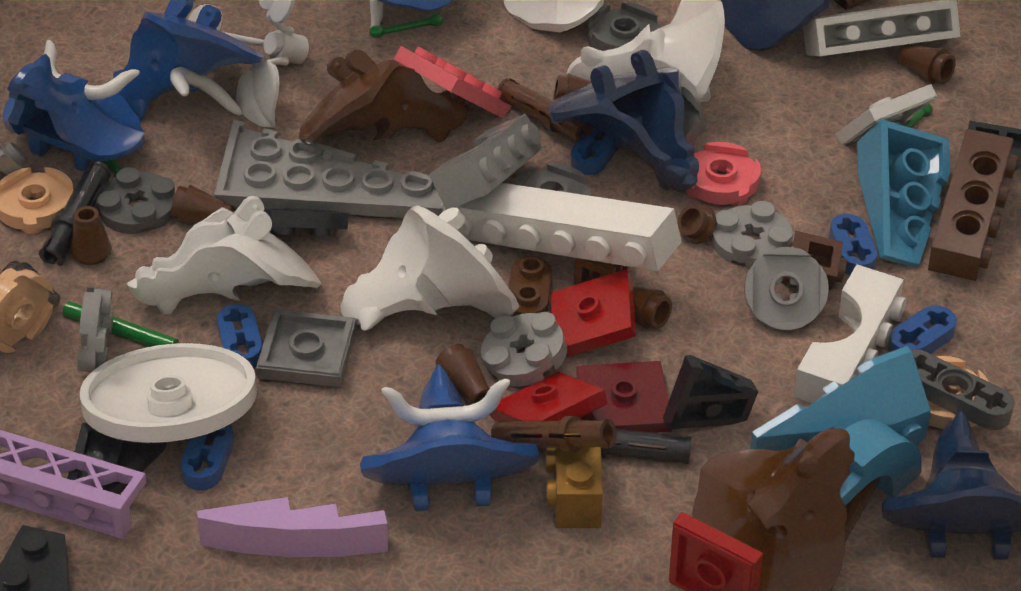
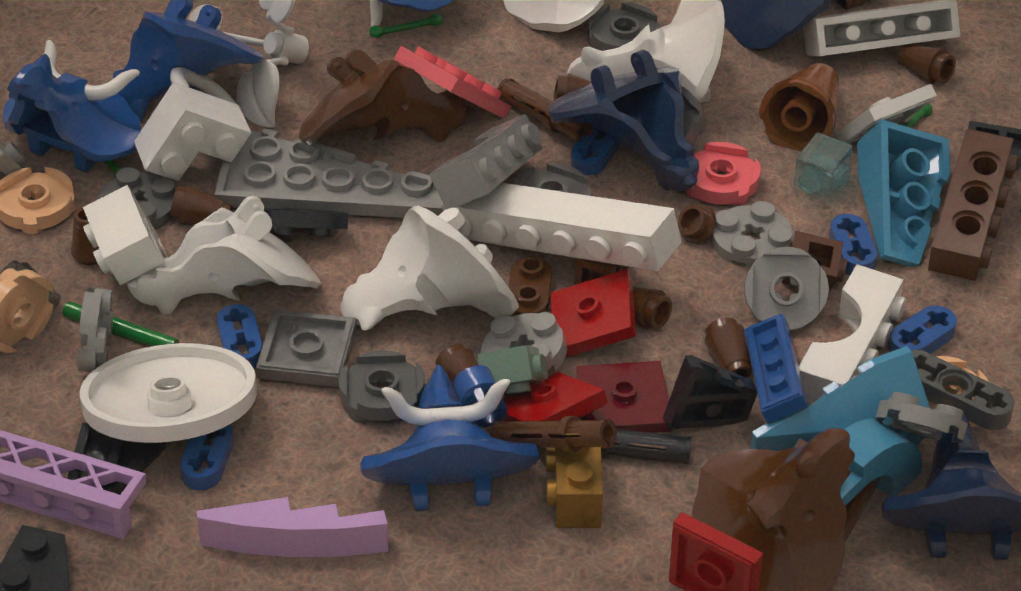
(84, 194): black pin -> none
(123, 235): none -> white brick
(190, 124): none -> white brick
(360, 385): none -> dark grey plate
(472, 387): none -> blue beam
(519, 364): none -> sand green brick
(728, 345): none -> reddish brown cone
(775, 368): none -> blue tile
(801, 106): none -> dark orange cone
(823, 166): none -> clear light blue brick
(922, 420): none -> light grey plate

